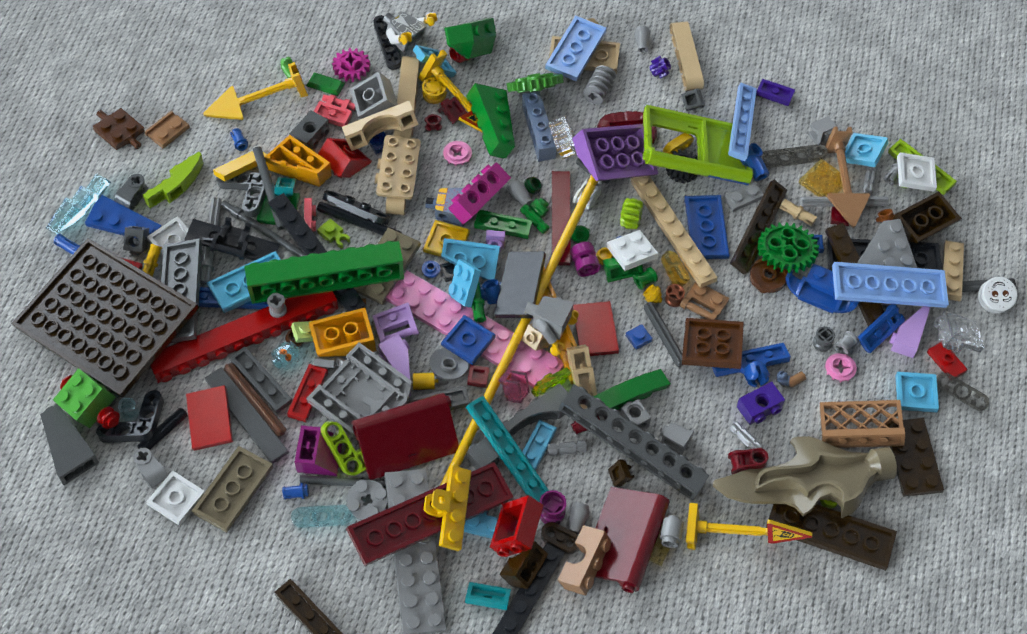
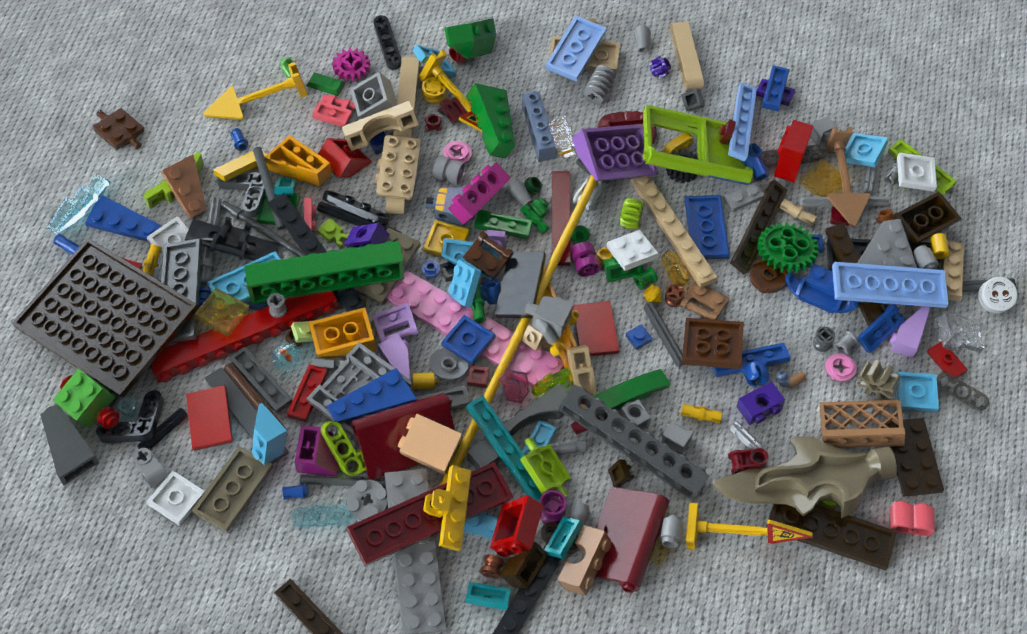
(131, 193): dark grey piece -> none
(139, 232): dark grey brick -> none
(167, 129): medium nougat plate -> none
(186, 186): none -> nougat wing
(221, 312): none -> clear yellow plate
(268, 436): none -> medium azure slope
(311, 129): dark grey brick -> none
(367, 234): none -> dark purple brick
(380, 394): none -> blue wing
(407, 30): torso -> none
(429, 443): none -> light nougat slope
(448, 170): none -> light grey wheel
(483, 259): none -> reddish brown plate
(492, 566): none -> copper wheel
(535, 82): bright green gear -> none
(545, 468): none -> lime plate
(563, 537): none -> teal piece
(701, 413): none -> yellow pin
(726, 131): none -> dark red plate
(775, 88): none -> blue tile
(792, 150): none -> red wedge
(879, 380): none -> dark tan gear
(911, 518): none -> coral brick
(925, 258): none -> light grey brick
(939, 246): none -> yellow piece

